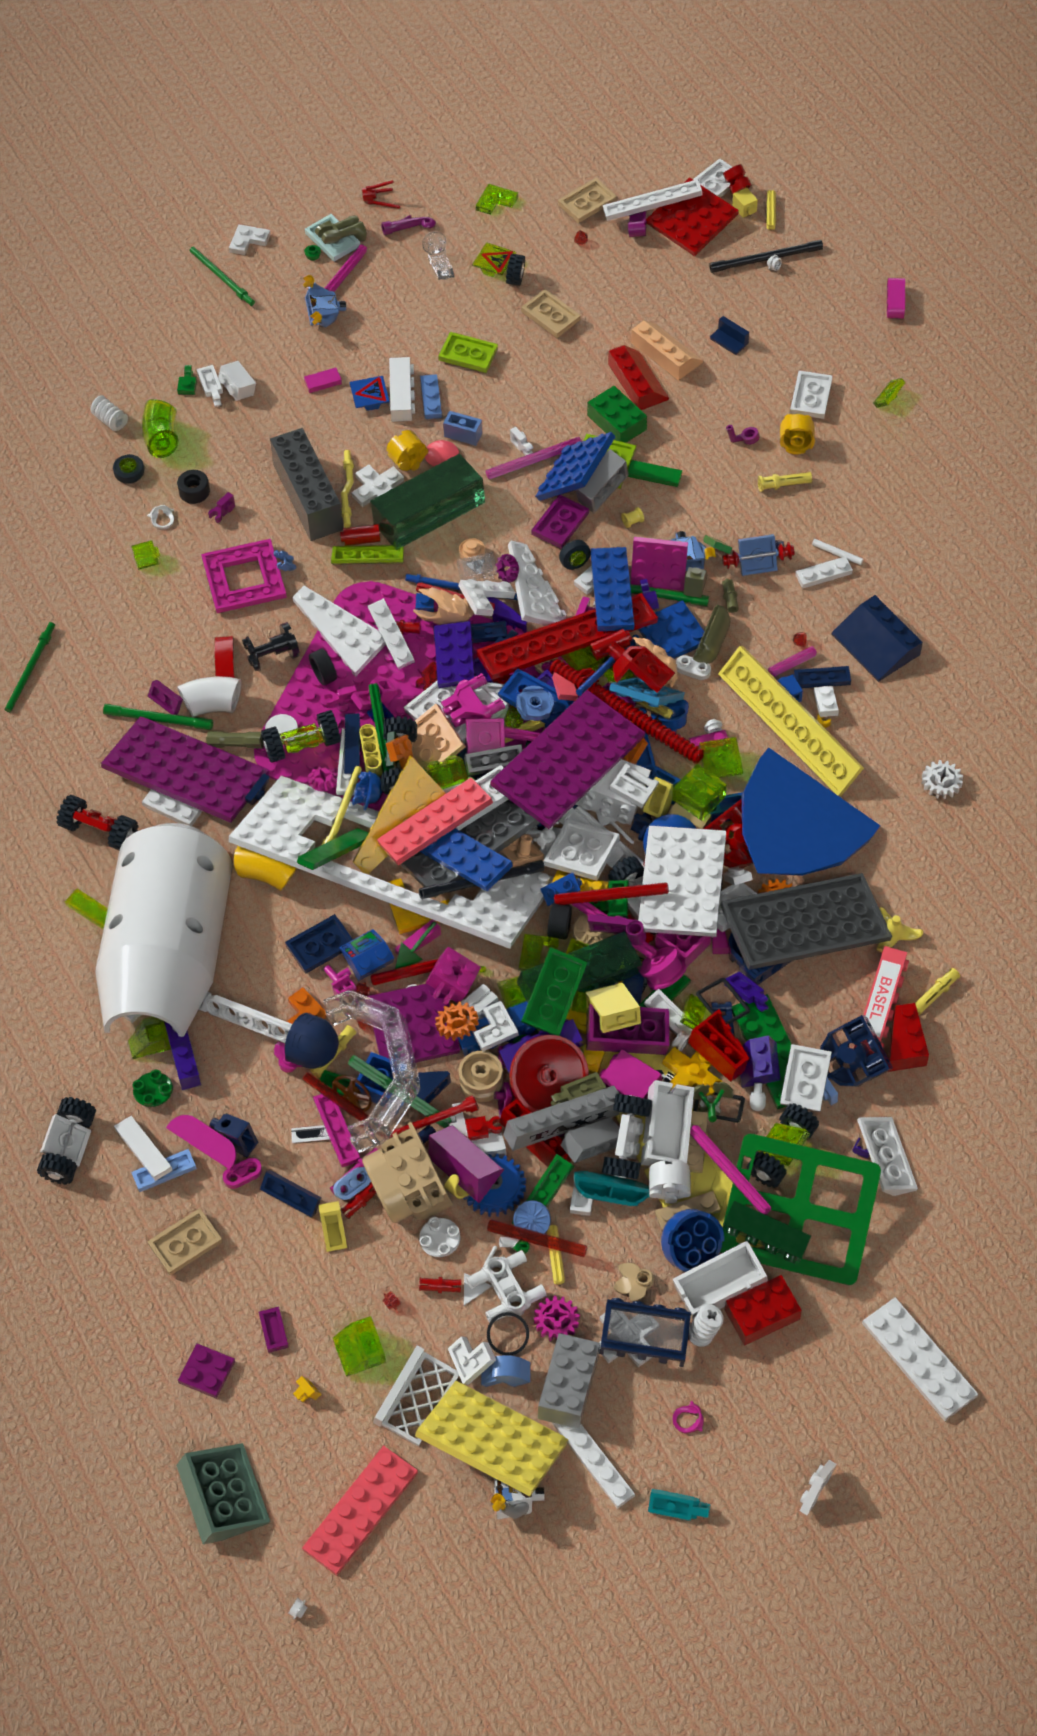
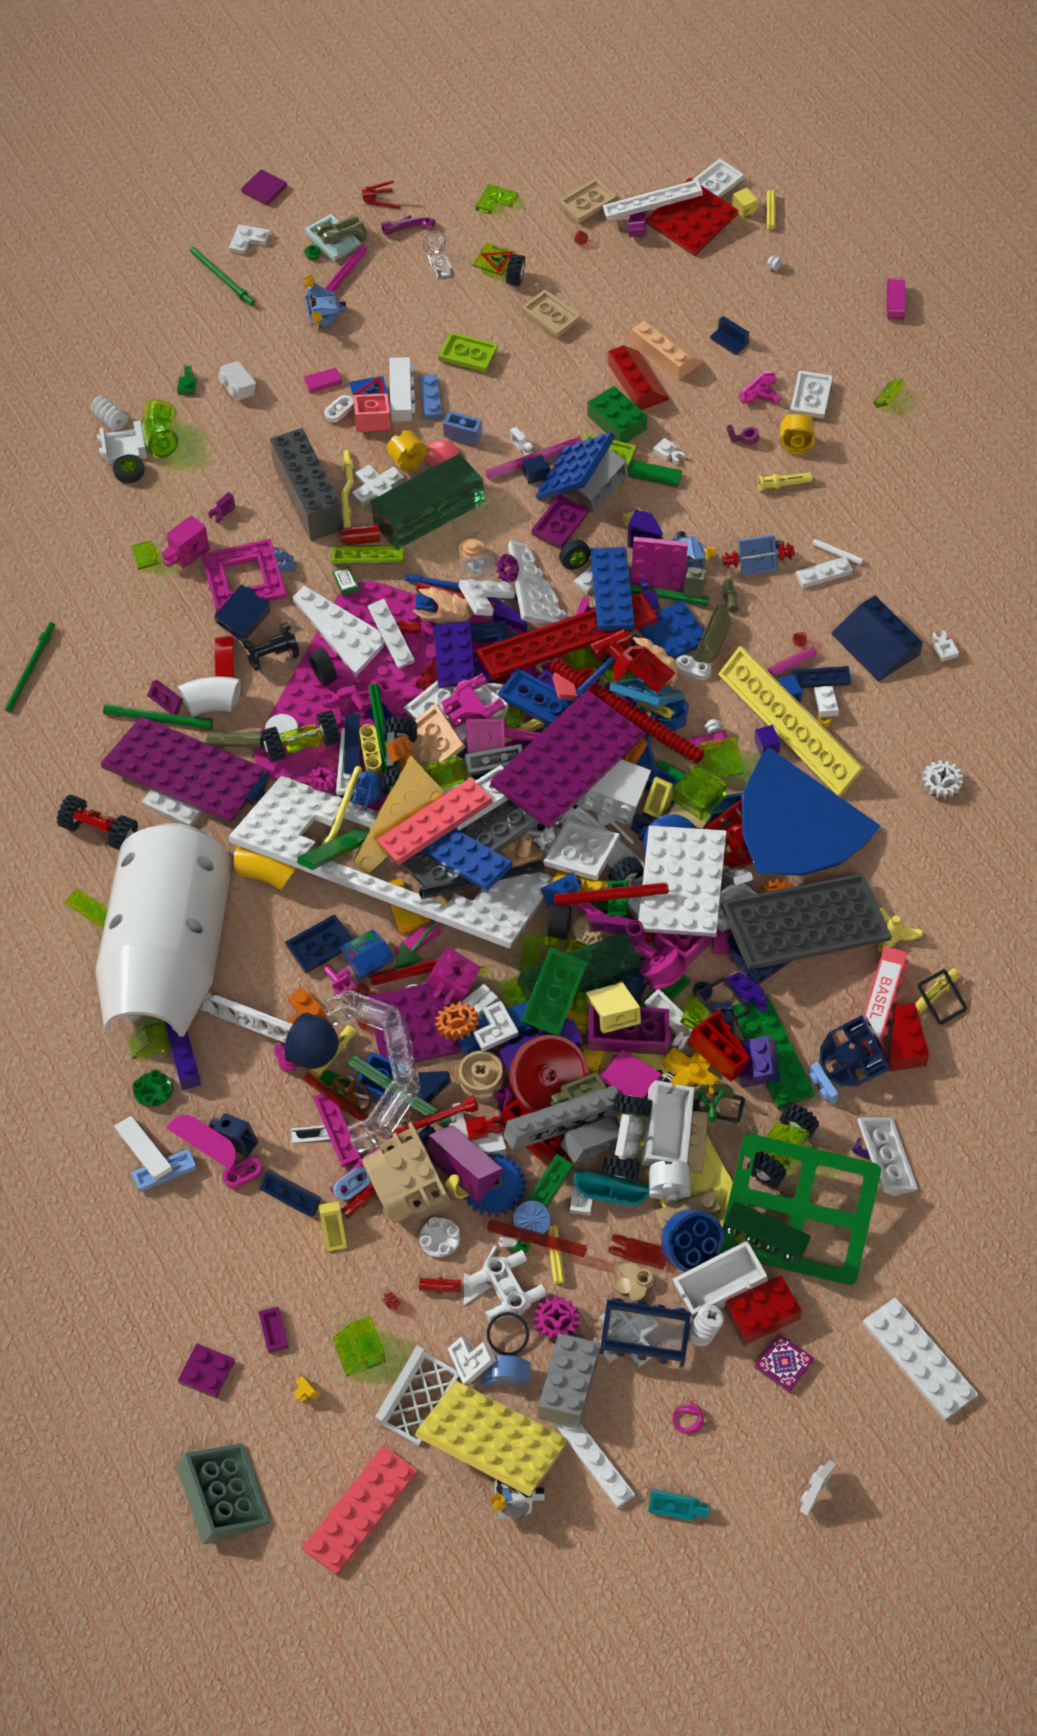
(66, 1140): plate -> none
(122, 443): none -> white panel
(166, 510): white piece -> none
(184, 1241): tan plate -> none
(186, 543): none -> dark pink hinge
(192, 478): black tyre -> none
(210, 383): white plate -> none
(242, 612): none -> dark blue brick
(264, 187): none -> magenta tile
(298, 1609): white plate -> none
(336, 409): none -> white plate
(345, 581): none -> tile
(371, 412): none -> coral slope
(531, 712): medium blue plate -> none
(535, 469): none -> dark blue brick
(630, 788): white plate -> none
(638, 1251): none -> clear red hinge
(643, 525): none -> dark purple slope
(667, 450): none -> white plate
(672, 770): none -> green tile
(707, 994): none -> dark blue plate
(717, 544): green tile -> none
(725, 264): black piece -> none
(730, 1170): dark pink axle -> none
(736, 178): red wheel -> none
(757, 1098): white cylinder -> none
(761, 388): none -> dark pink piece
(765, 738): none -> dark purple brick
(784, 1363): none -> magenta tile
(806, 1077): white plate -> none
(940, 1022): none -> black piece
(944, 648): none -> white plate

